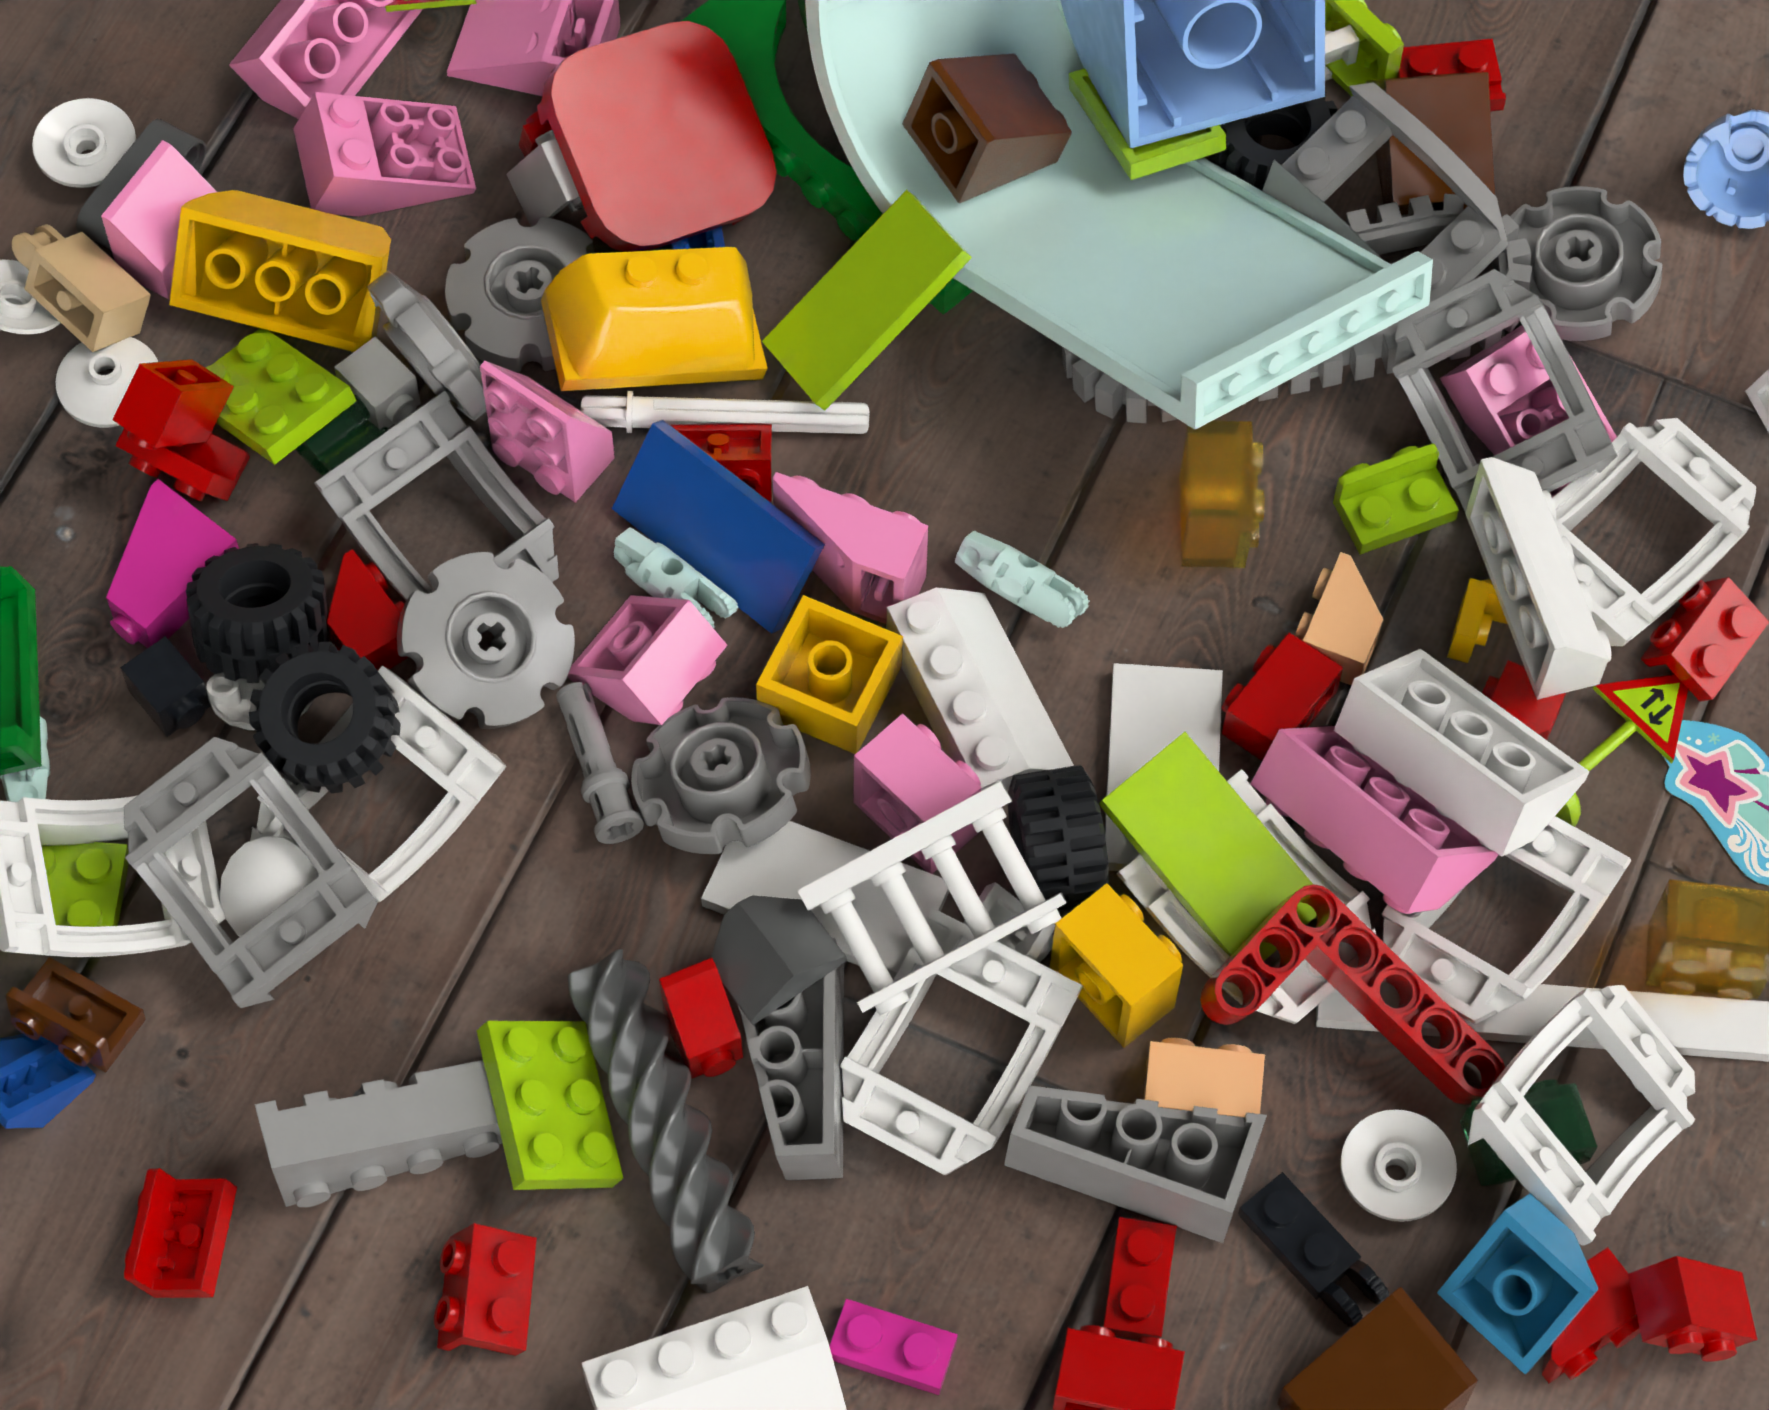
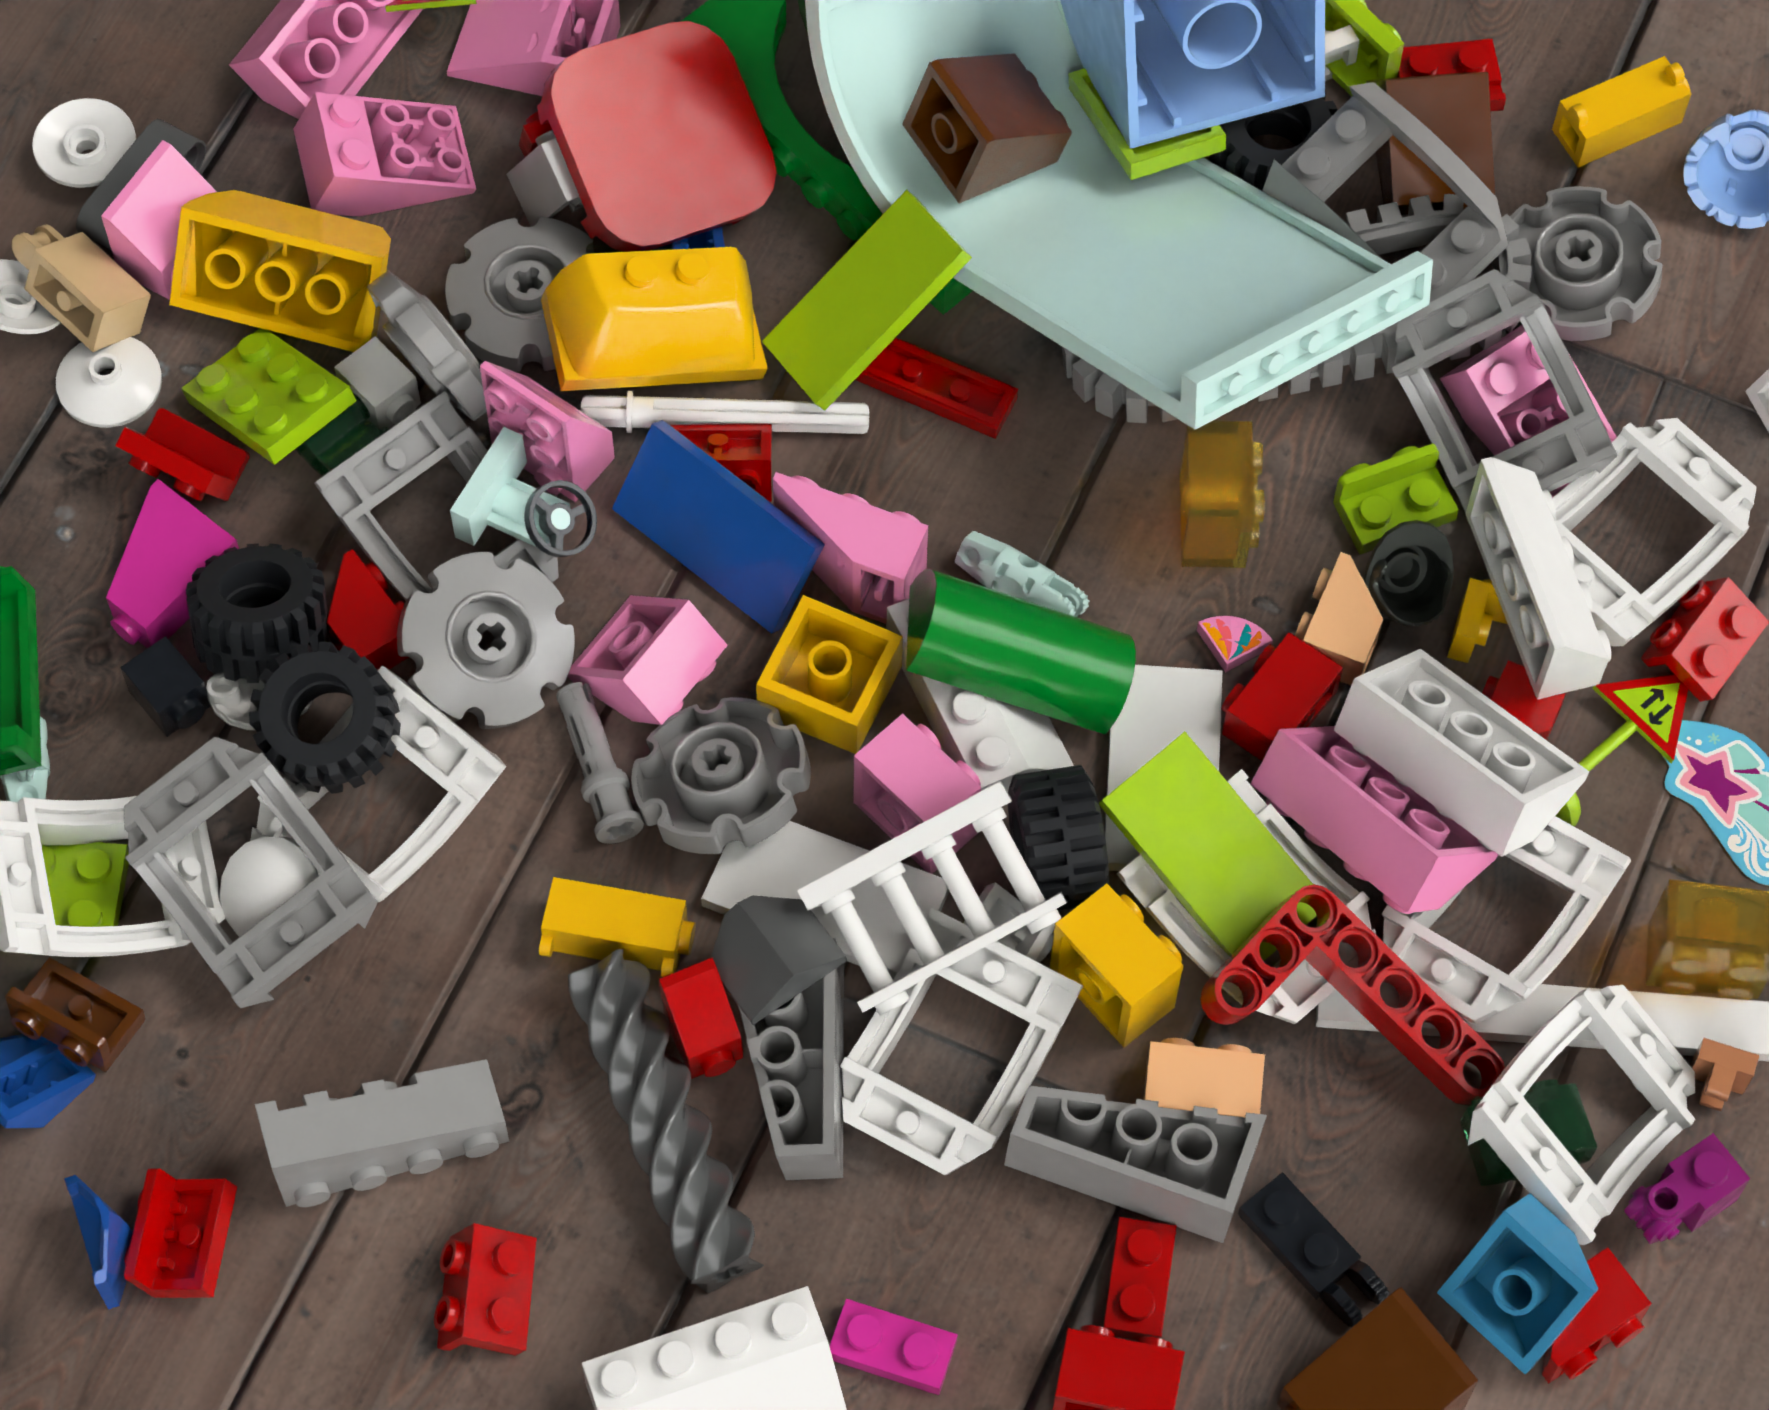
(105, 1240): none -> blue slope
(172, 404): red brick -> none
(516, 508): none -> light aqua piece
(549, 1105): lime plate -> none
(601, 919): none -> yellow brick
(668, 575): light aqua hinge -> none
(941, 387): none -> red tile
(1018, 651): none -> green brick
(1233, 639): none -> tile
(1404, 1141): white dish -> none
(1410, 573): none -> pearl dark grey piece
(1622, 110): none -> yellow brick
(1689, 1191): none -> magenta brick
(1692, 1308): red brick -> none
(1722, 1071): none -> nougat tile

